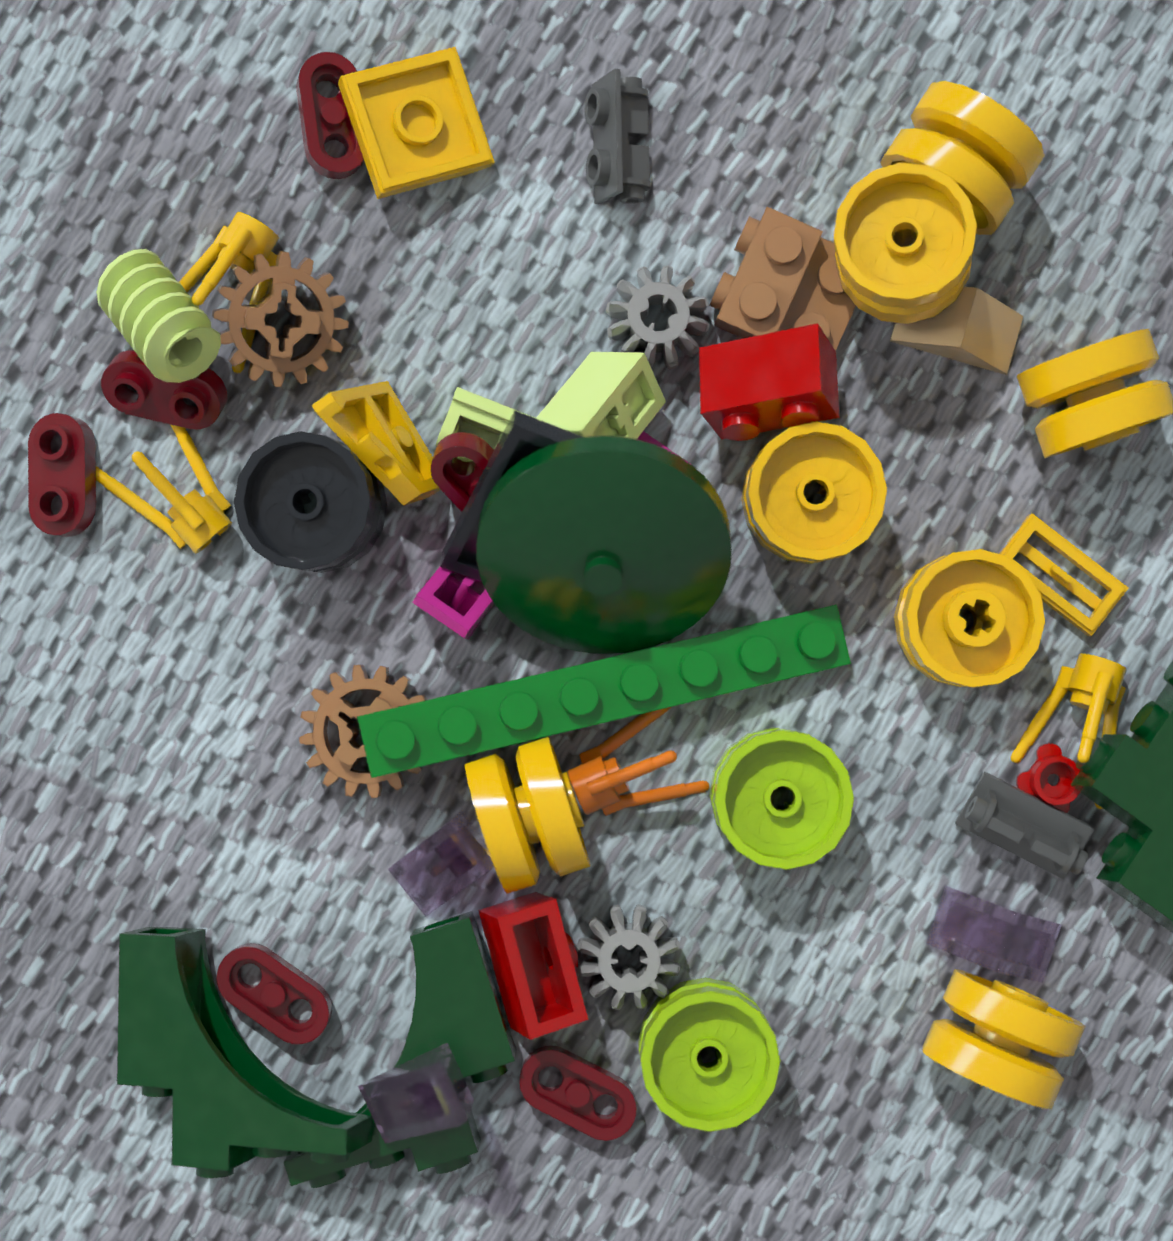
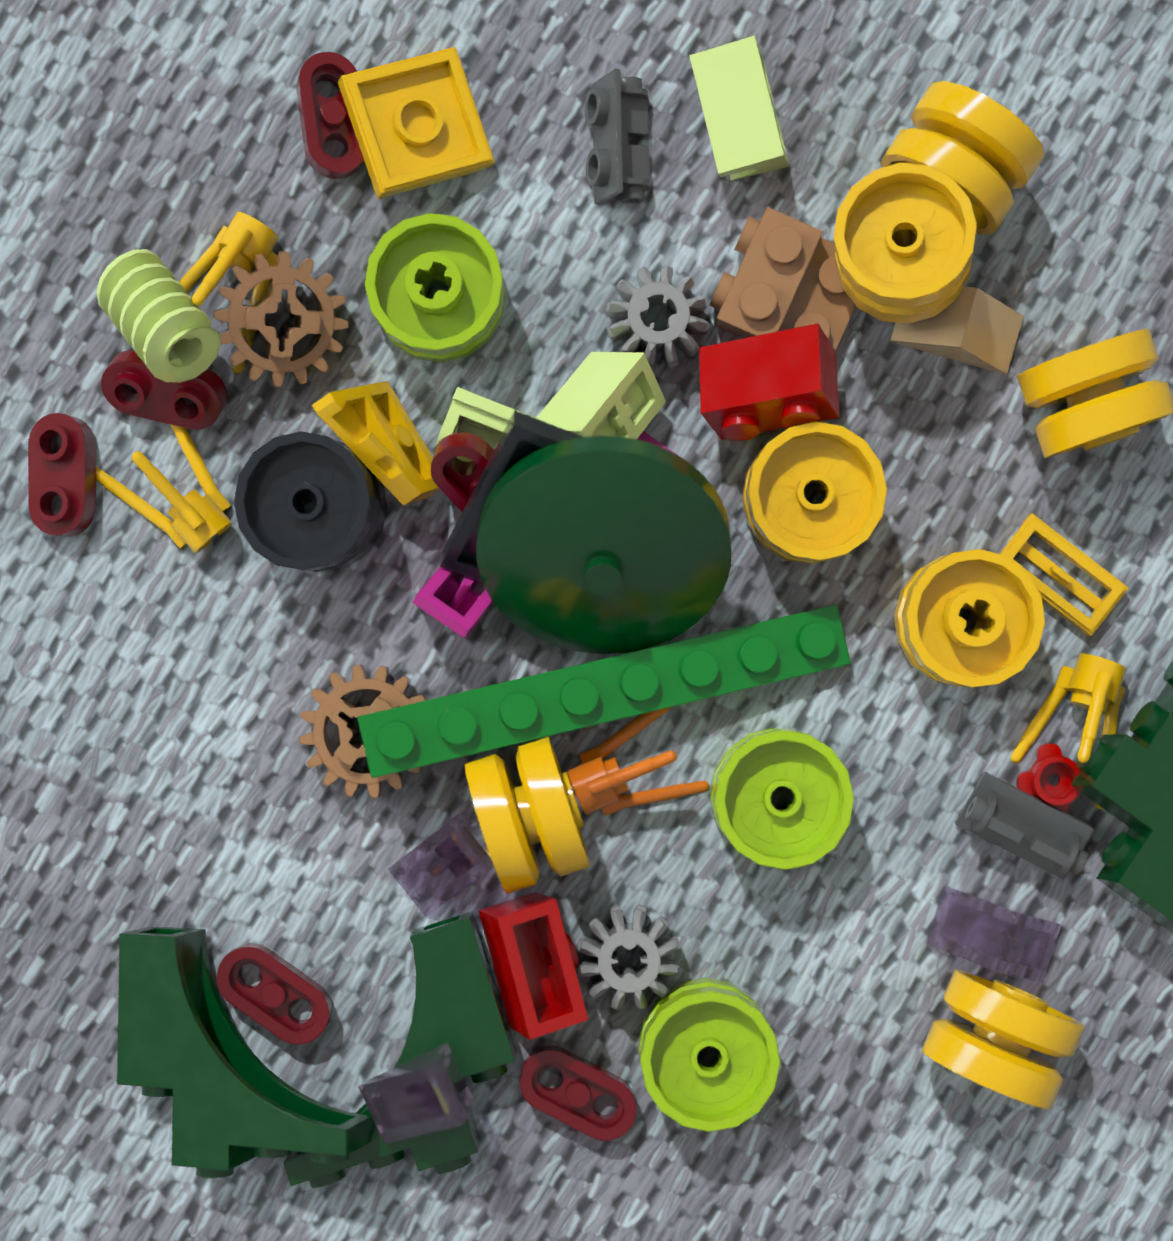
(428, 253): none -> lime wheel
(739, 109): none -> yellowish green hinge

